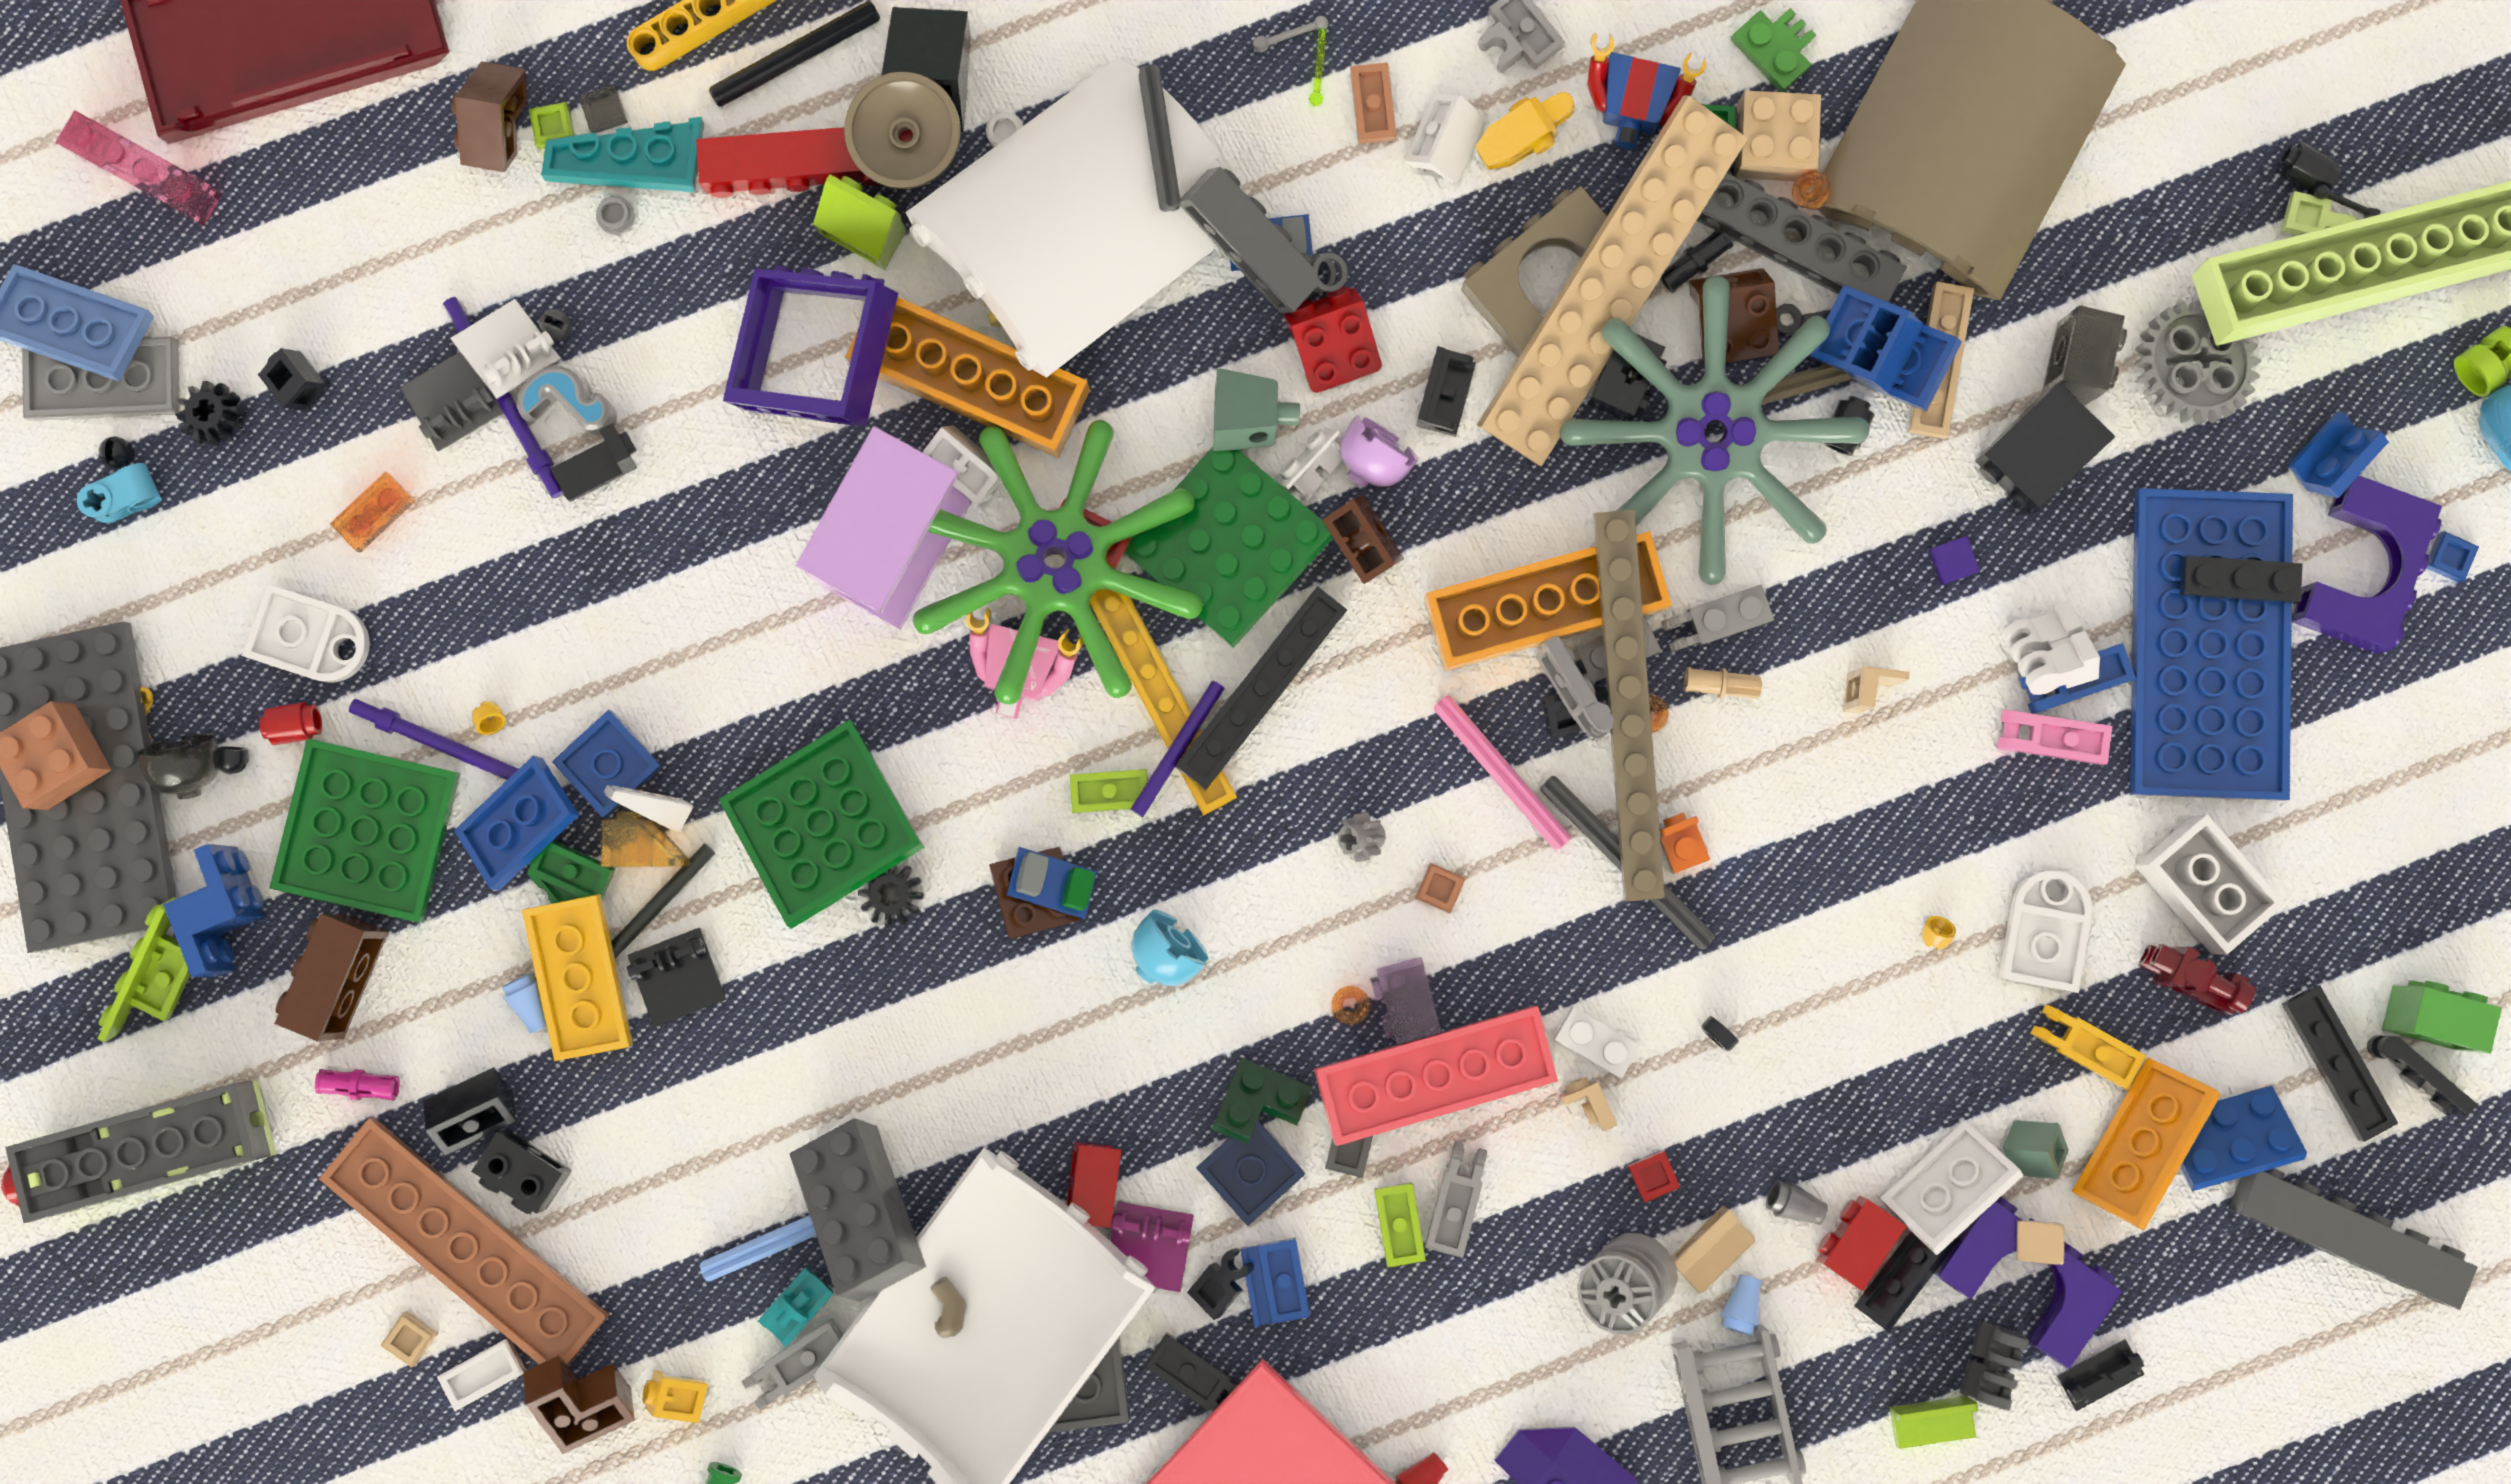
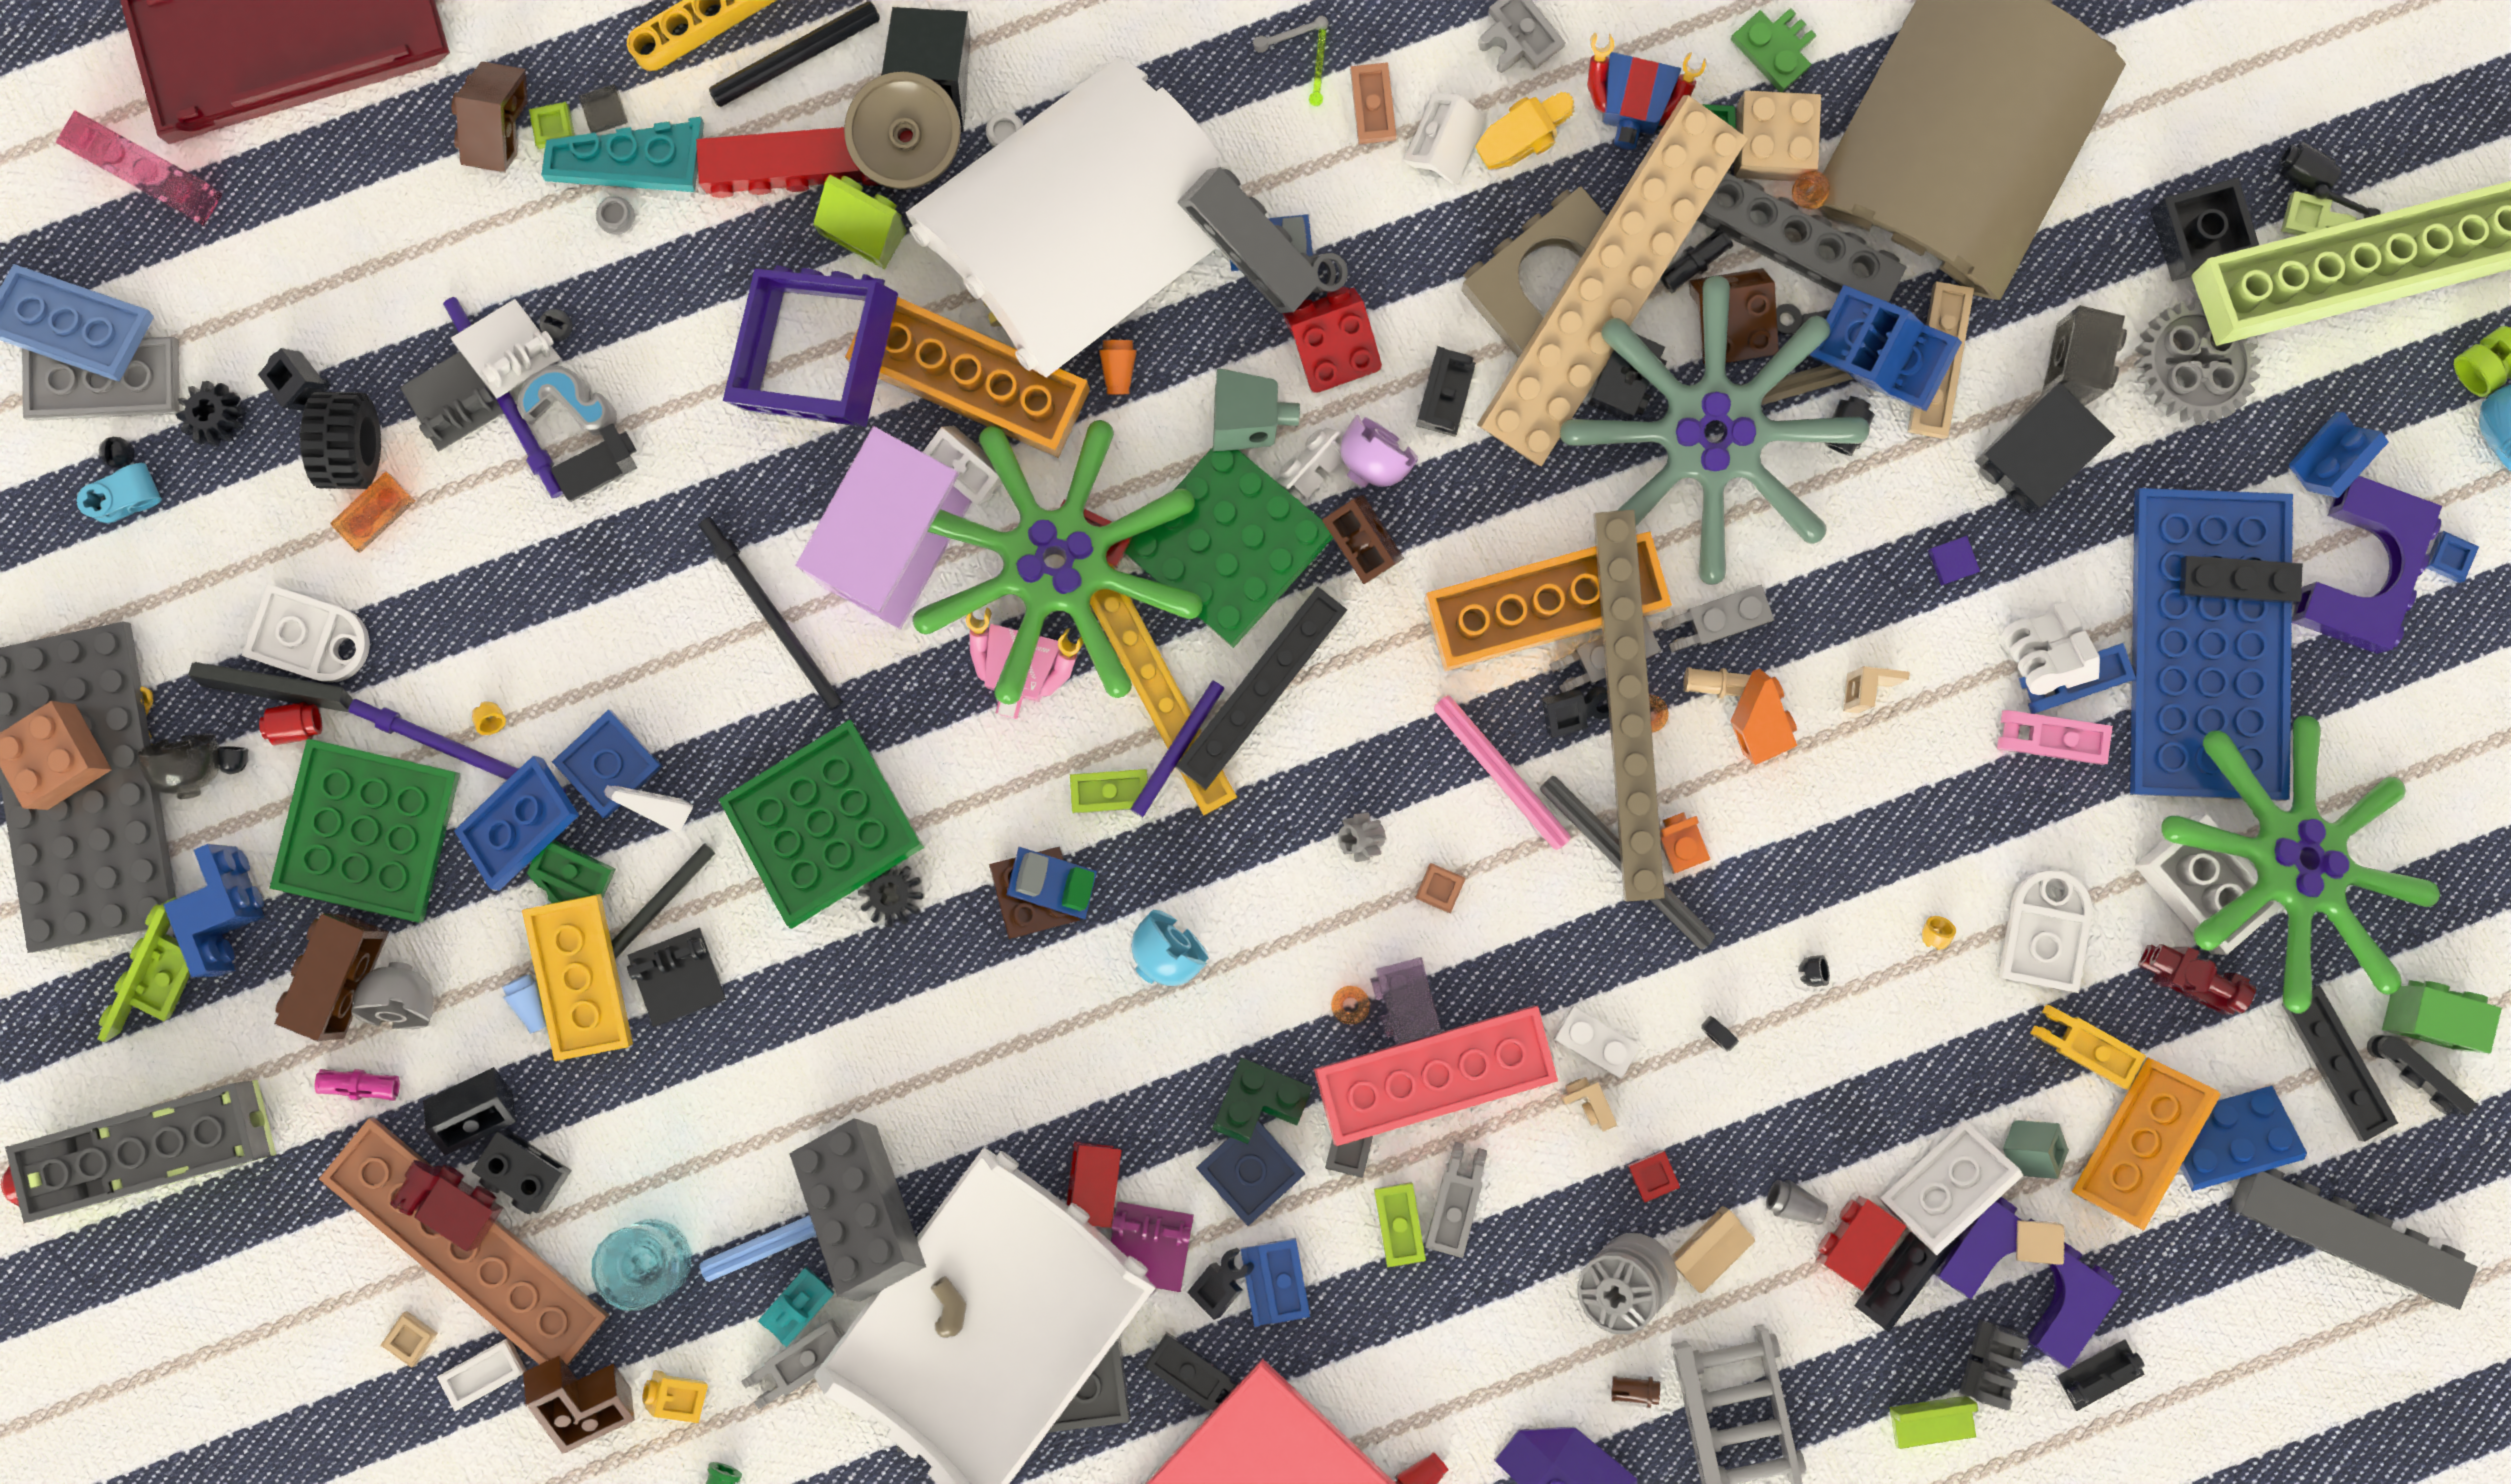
(270, 686): none -> pearl dark grey tile
(340, 440): none -> black tyre
(394, 996): none -> light grey cylinder
(447, 1204): none -> dark red hinge
(620, 1263): none -> clear light blue wheel
(638, 844): clear yellow slope -> none
(727, 554): none -> black bar
(1118, 365): none -> orange cone
(1159, 138): dark grey axle -> none
(1574, 689): light grey hinge -> none
(1636, 1390): none -> reddish brown pin
(1742, 1307): light blue cone -> none
(1760, 720): none -> orange slope
(1815, 970): none -> black hinge
(2202, 226): none -> black brick
(2301, 863): none -> bright green animal

